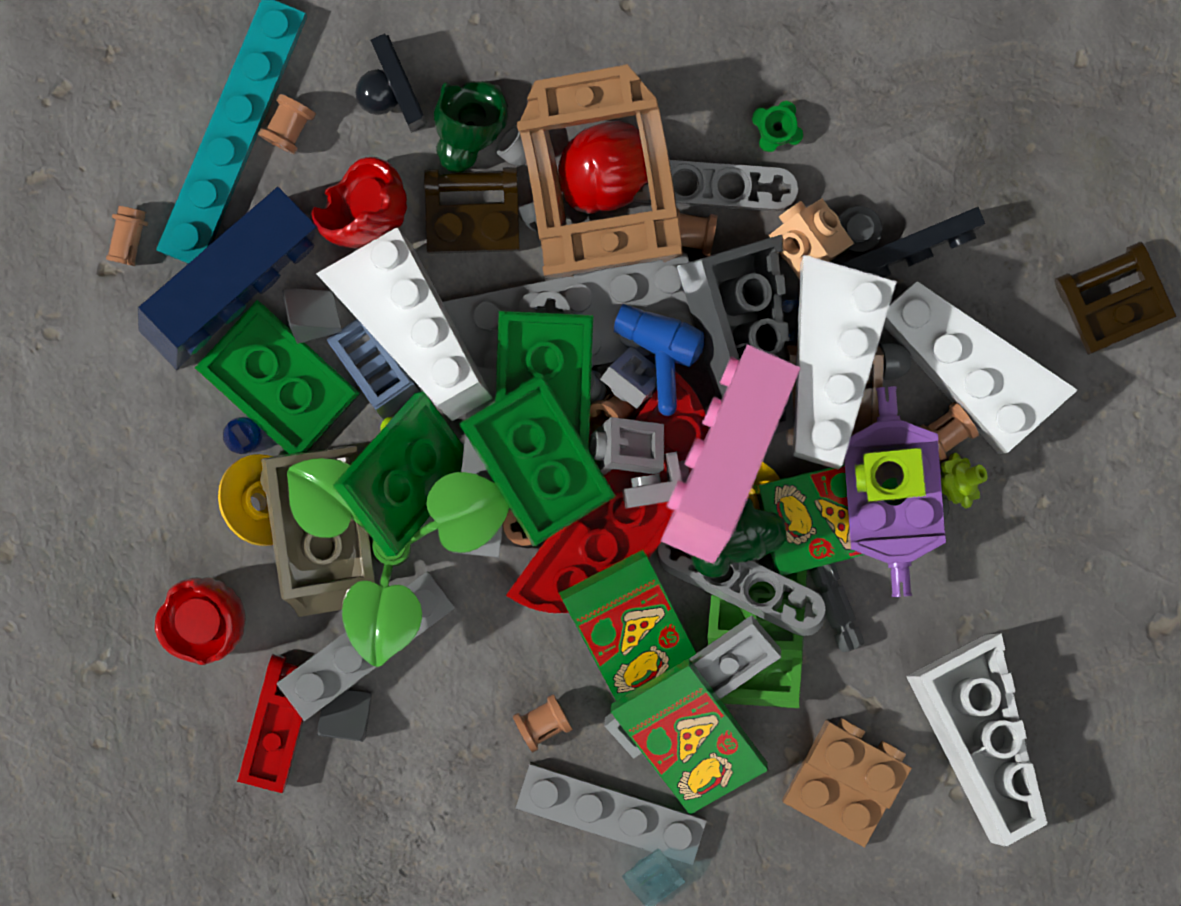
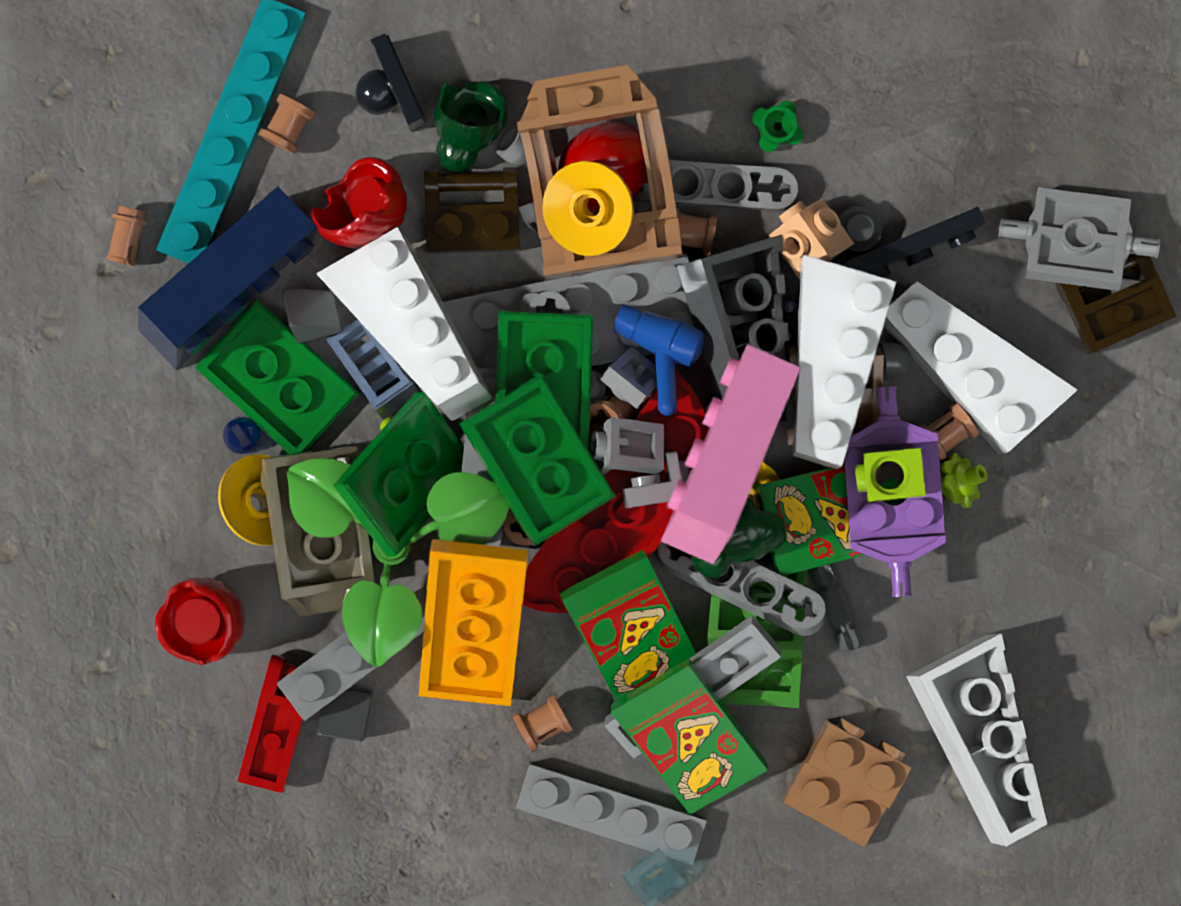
(472, 622): none -> light orange plate
(568, 214): none -> yellow dish
(1078, 238): none -> light grey plate

